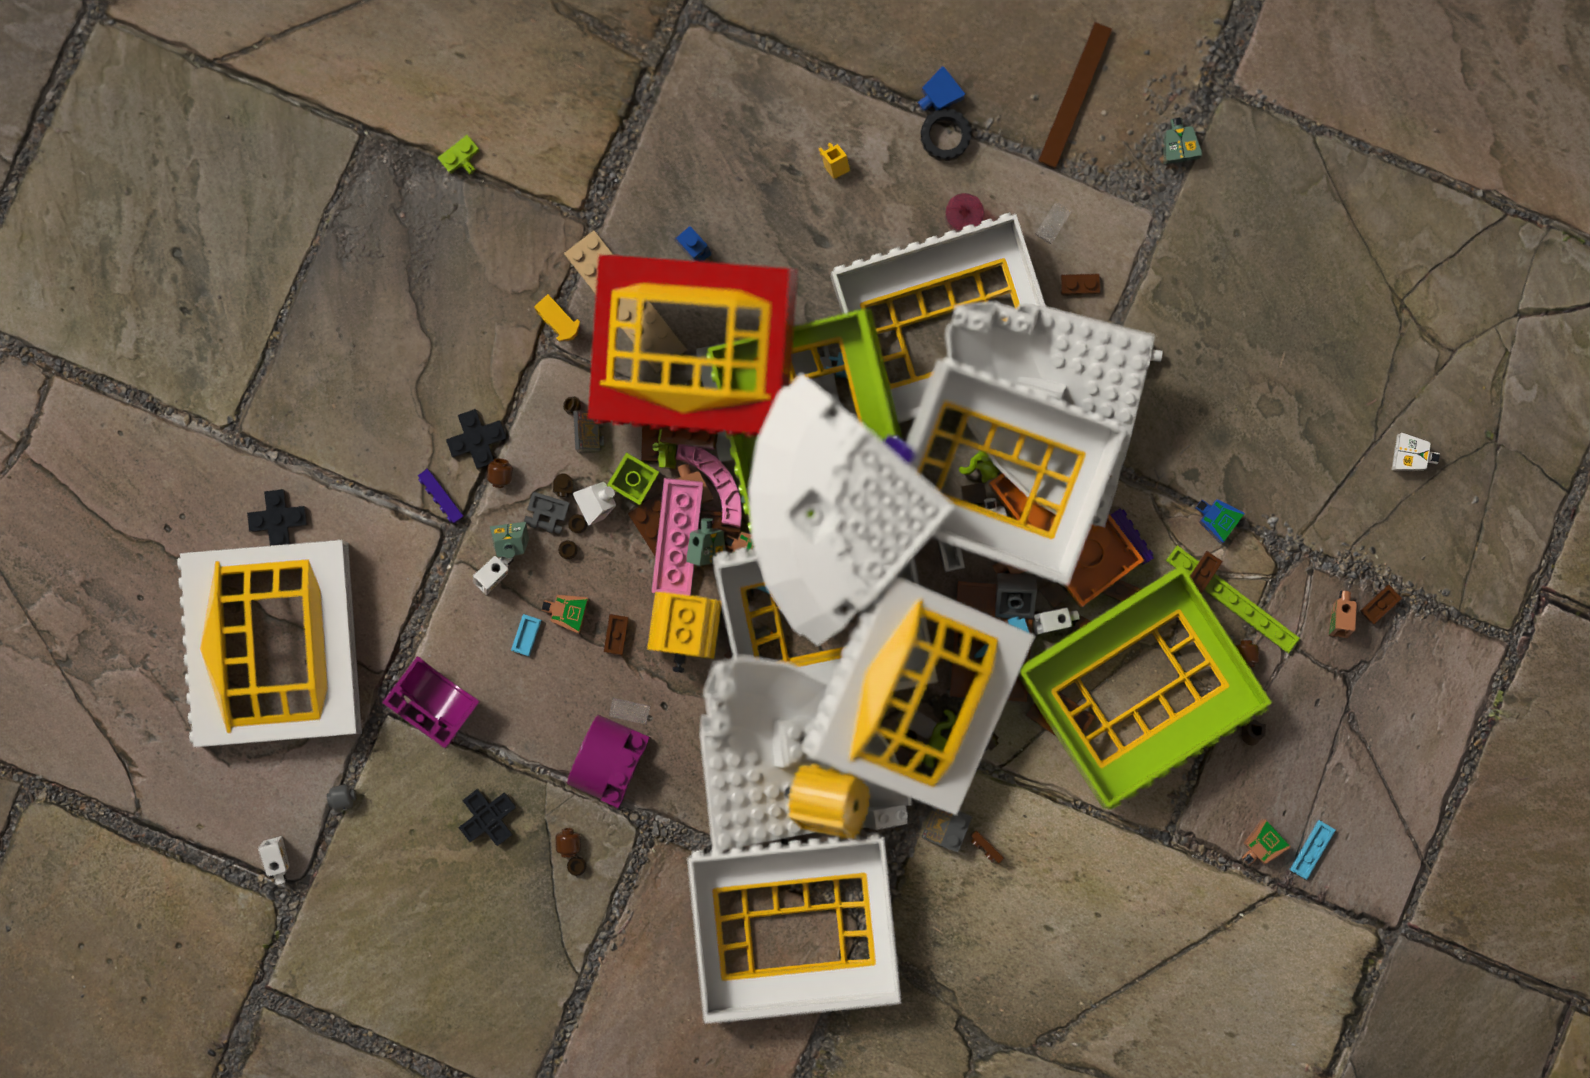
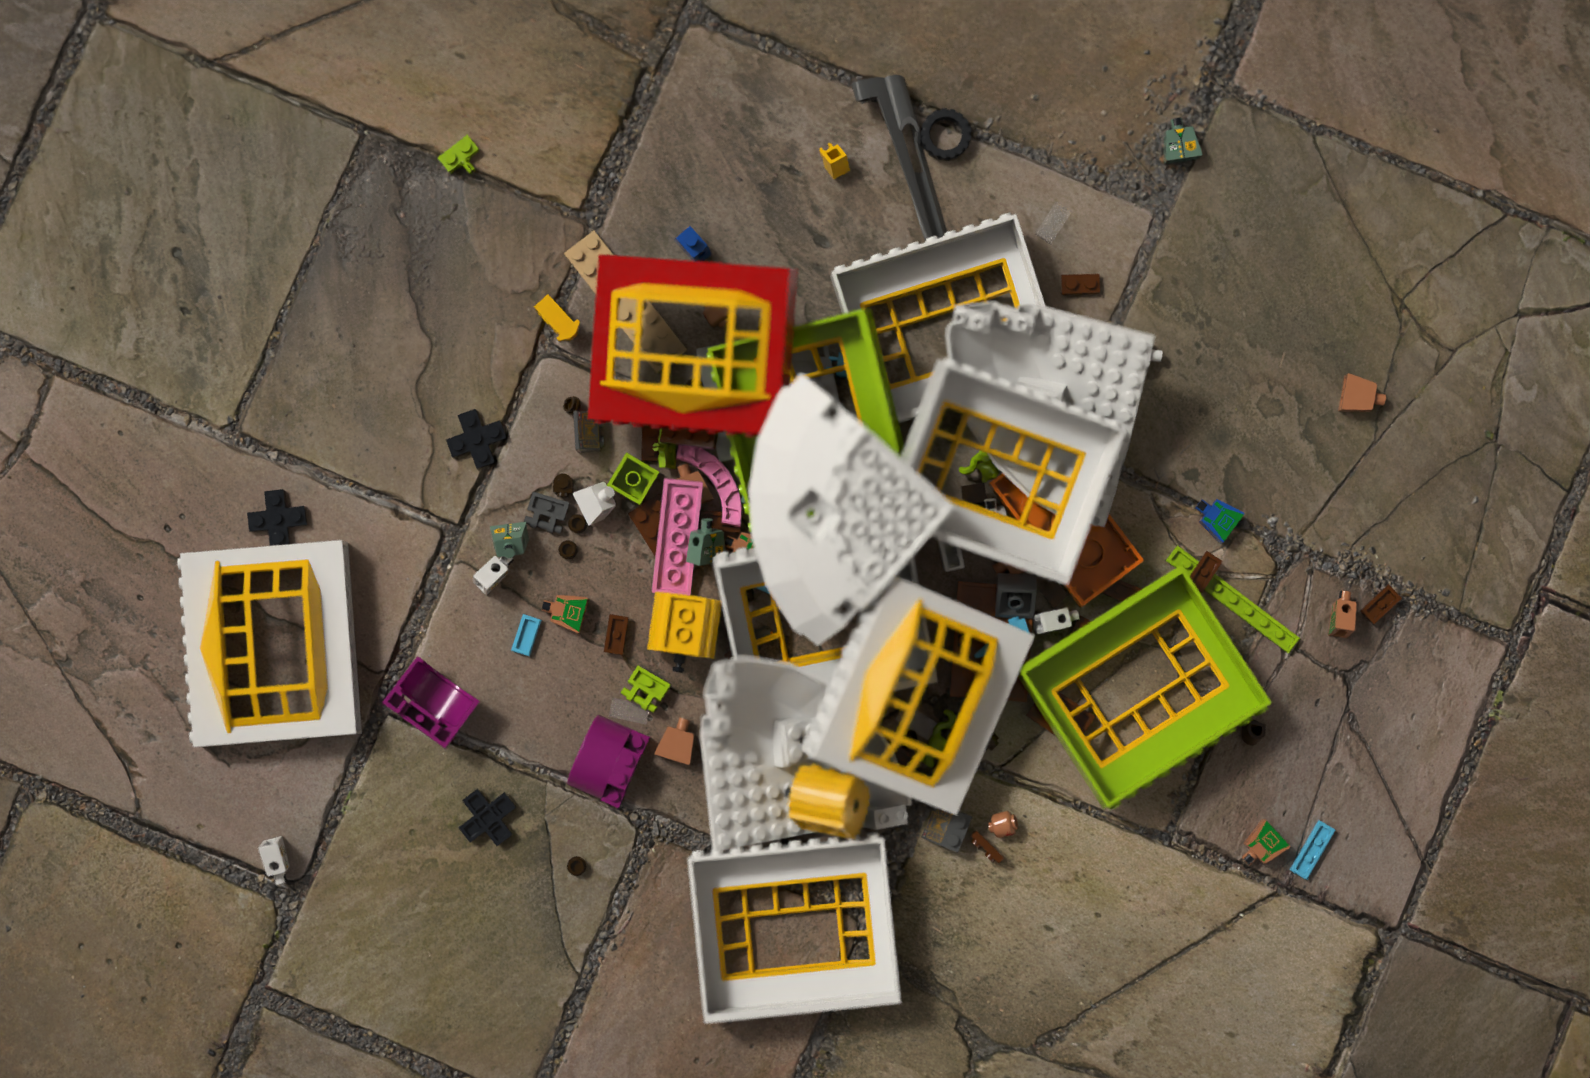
(341, 797): dark grey head -> none
(440, 496): dark purple piece -> none
(499, 473): reddish brown head -> none
(568, 843): reddish brown head -> none
(647, 683): none -> lime plate
(677, 743): none -> nougat torso
(716, 315): none -> nougat head
(898, 111): none -> dark grey panel
(900, 448): dark purple piece -> none
(940, 91): blue torso -> none
(967, 203): clear pink brick -> none
(1003, 824): none -> nougat head
(1075, 95): reddish brown tile -> none
(1133, 535): dark purple piece -> none
(1248, 652): reddish brown head -> none
(1359, 395): none -> nougat torso
(1412, 454): white torso -> none

